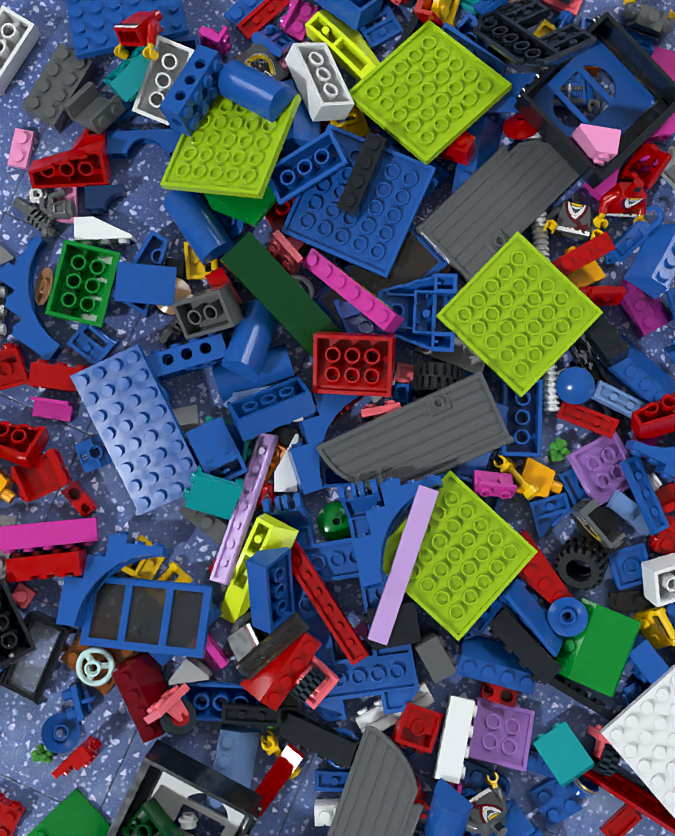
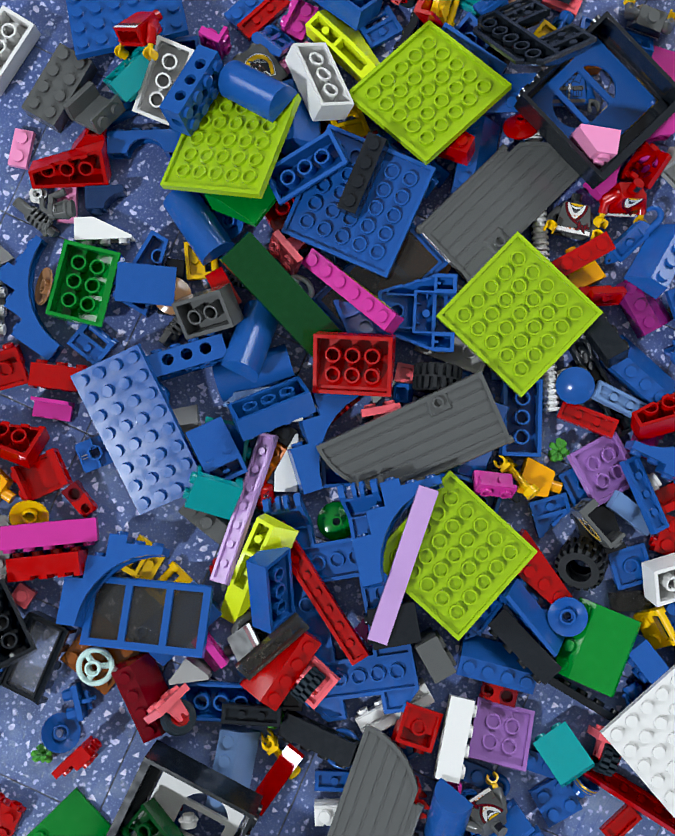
(20, 513): none -> yellow dish

